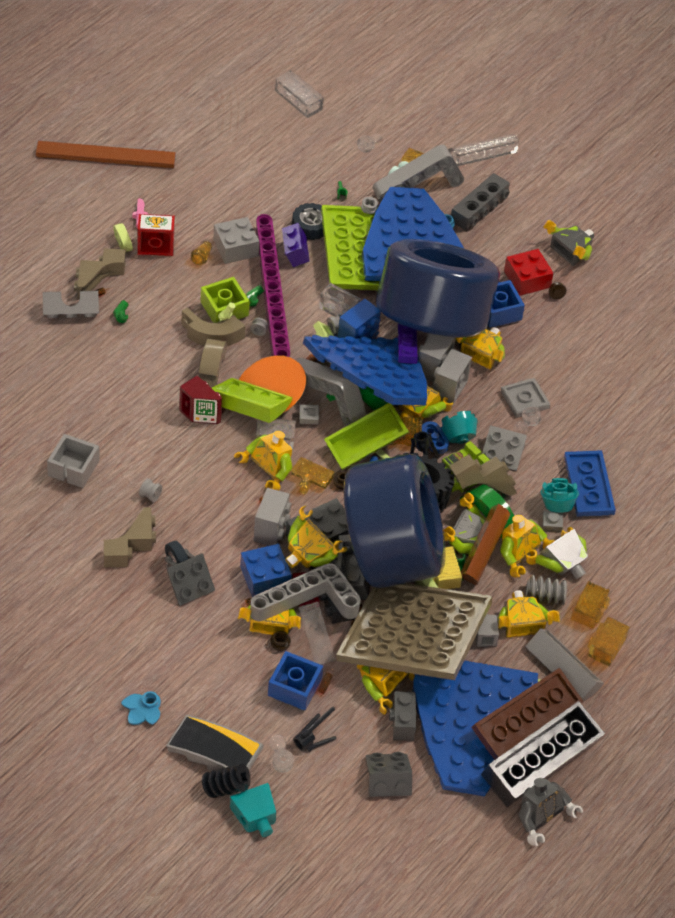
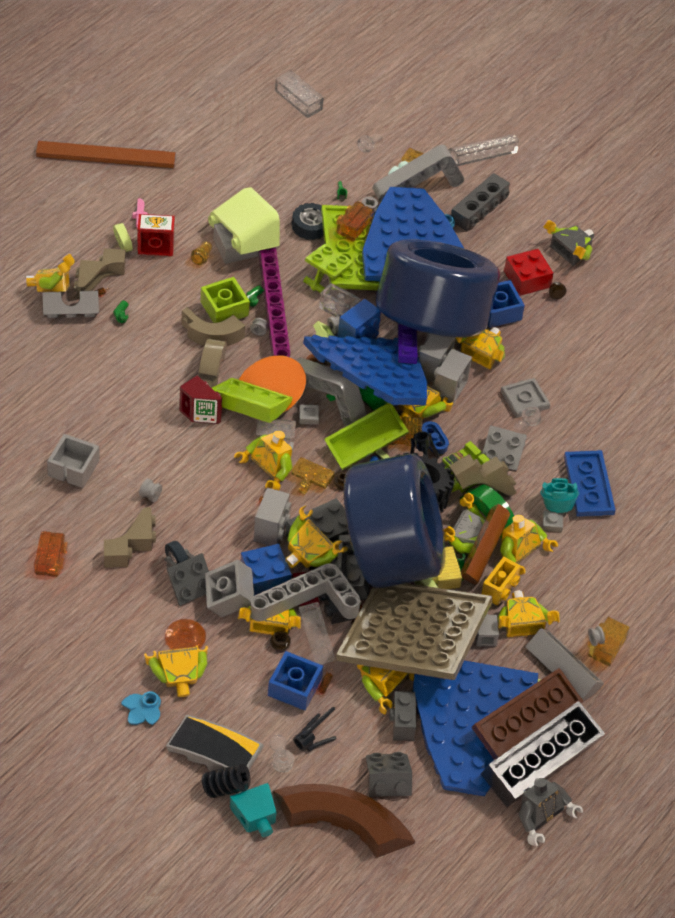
(50, 554): none -> clear orange brick
(52, 279): none -> torso
(178, 640): none -> clear orange dish
(179, 667): none -> torso
(227, 313): yellowish green piece -> none
(229, 588): none -> light grey brick
(250, 220): none -> yellowish green windscreen
(295, 244): dark purple brick -> none
(327, 262): none -> lime plate
(346, 810): none -> reddish brown brick
(354, 221): none -> clear orange brick
(460, 427): teal cone -> none
(501, 580): none -> yellow brick
(546, 589): light grey piece -> none
(562, 554): torso -> none
(590, 605): clear yellow brick -> none
(596, 636): none -> light grey bush

